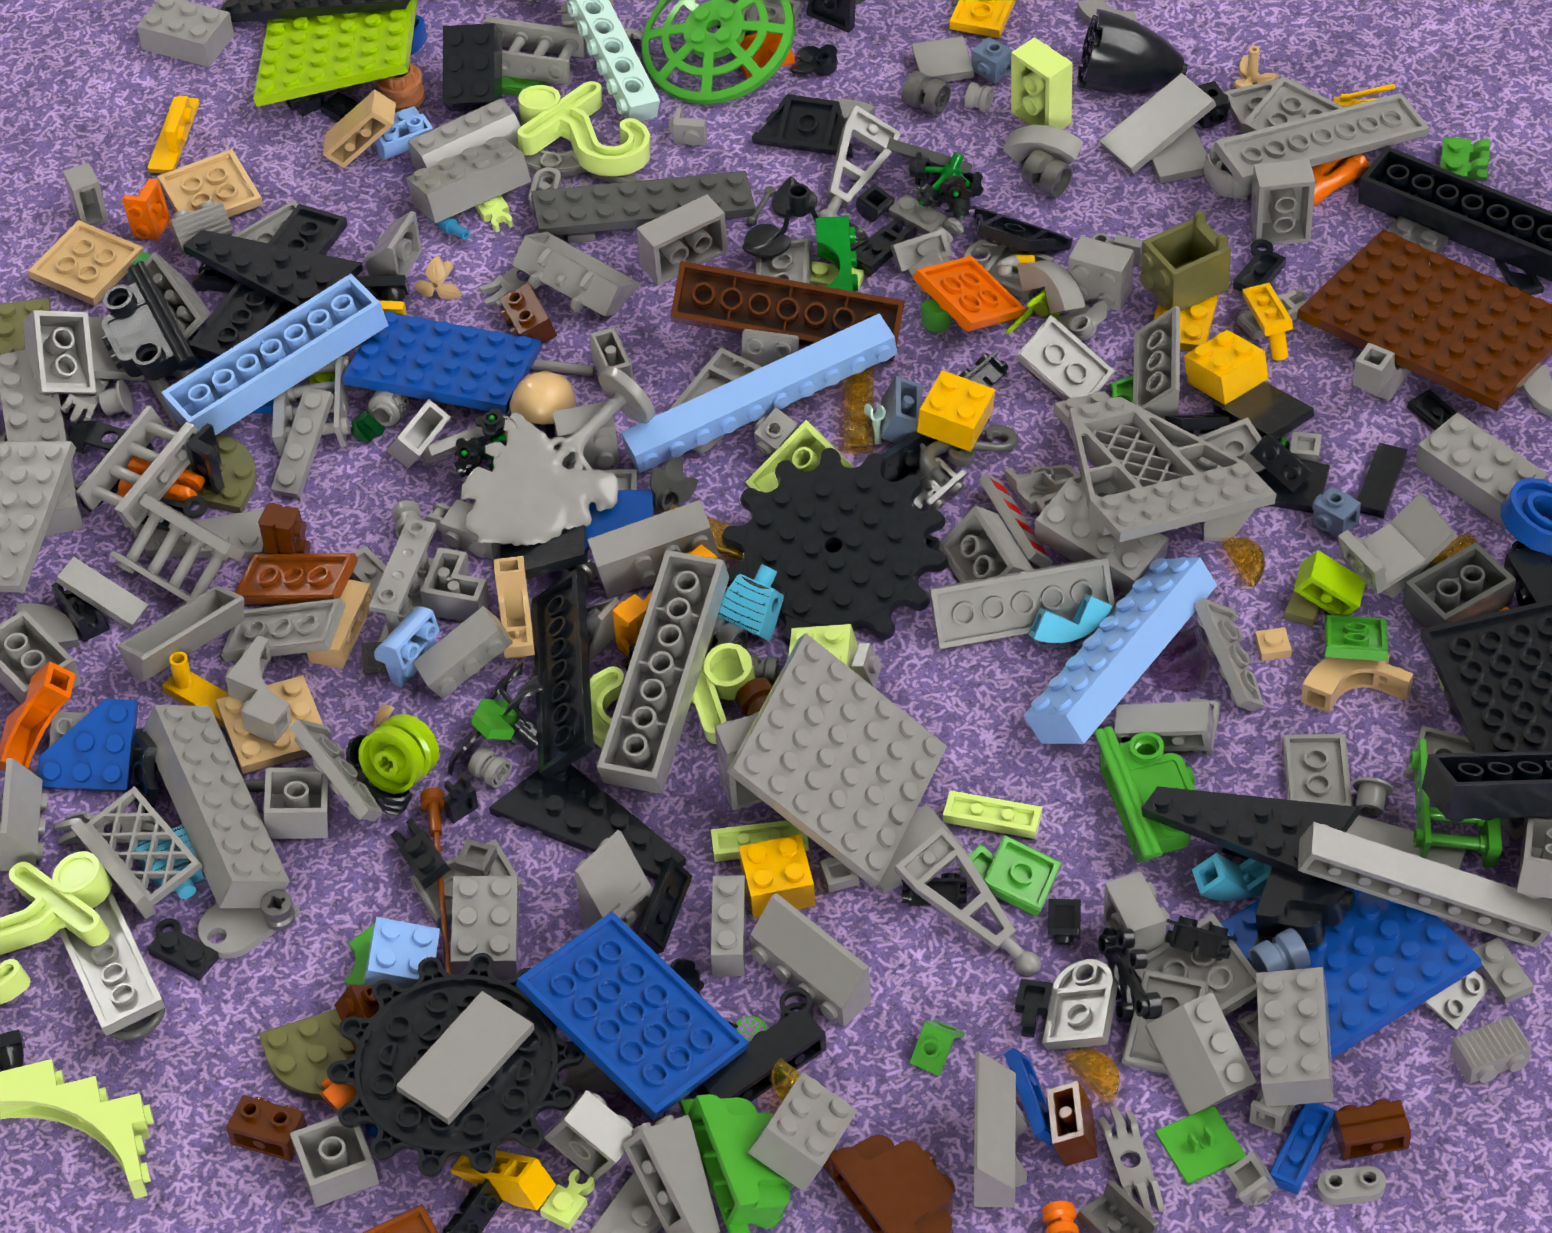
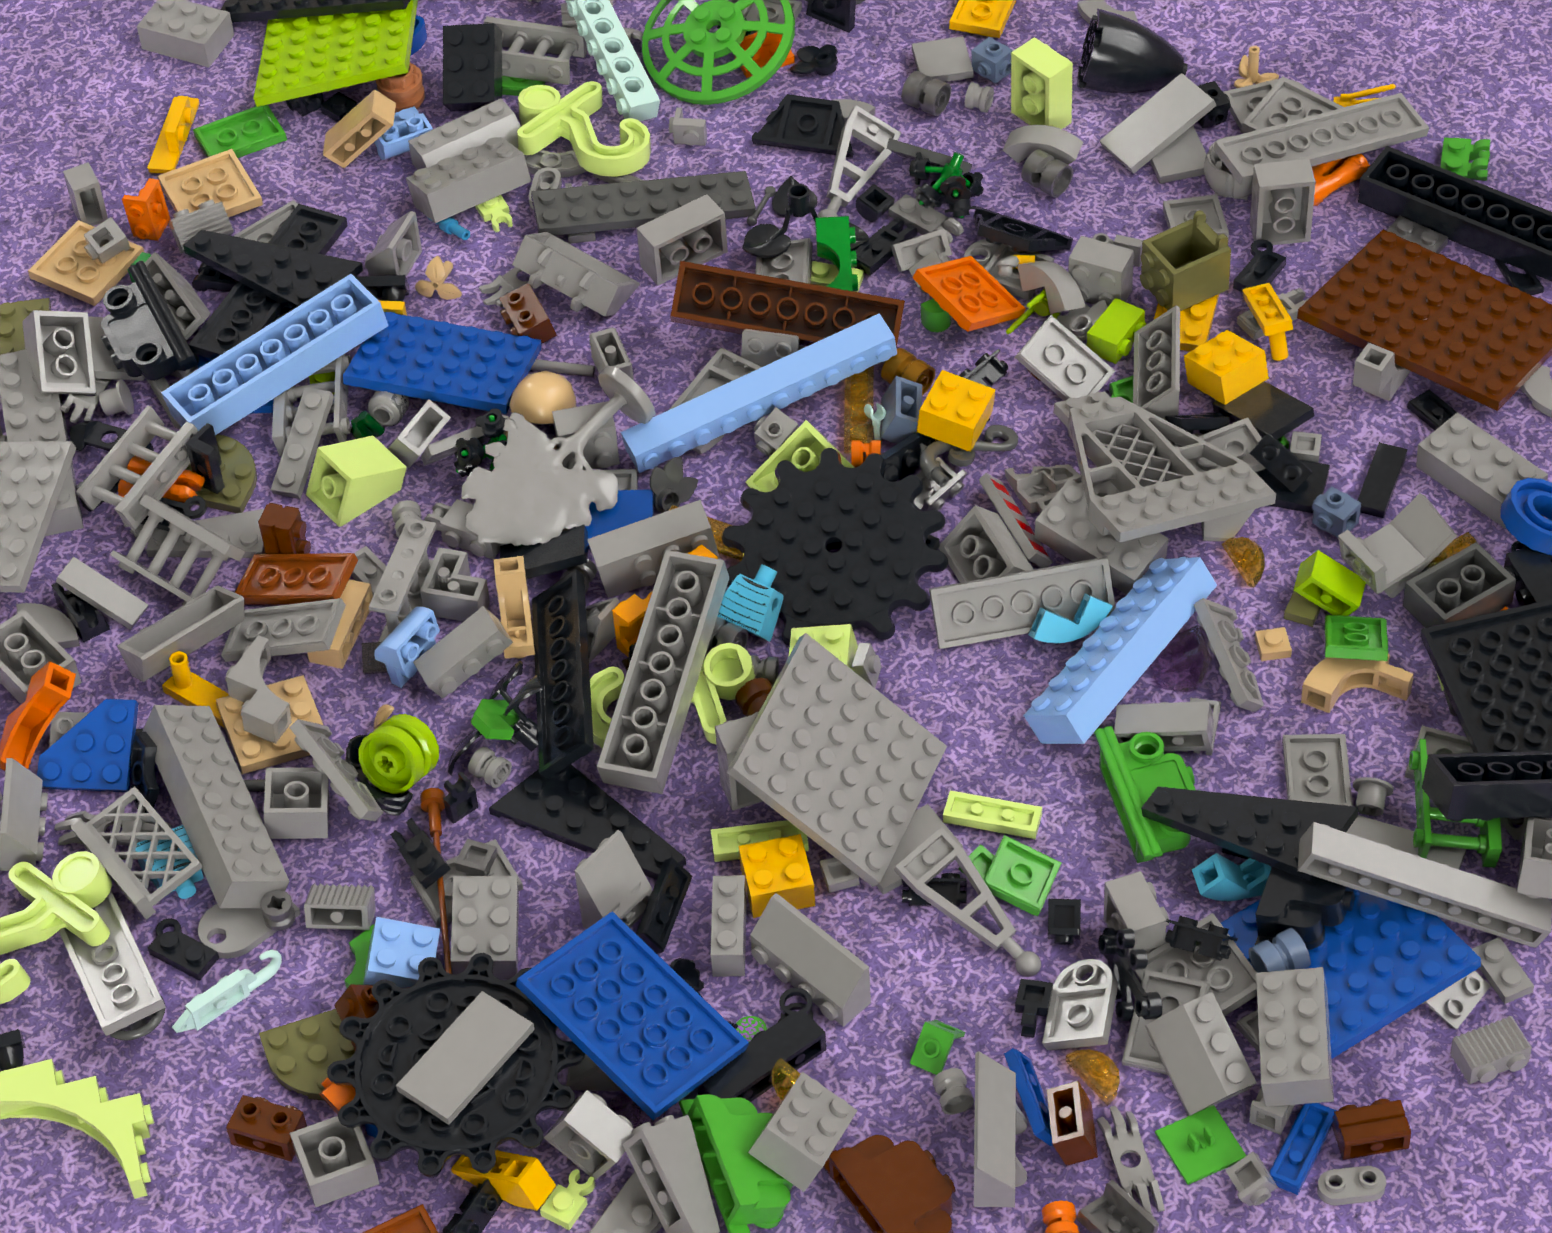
(110, 236): none -> light grey brick
(226, 994): none -> light aqua plate
(242, 132): none -> bright green tile
(340, 907): none -> light grey brick
(353, 478): none -> yellowish green slope
(858, 449): none -> orange wheel
(908, 367): none -> pearl gold wheel
(952, 1088): none -> light grey wheel
(1114, 330): none -> lime brick
(1183, 209): none -> light grey plate

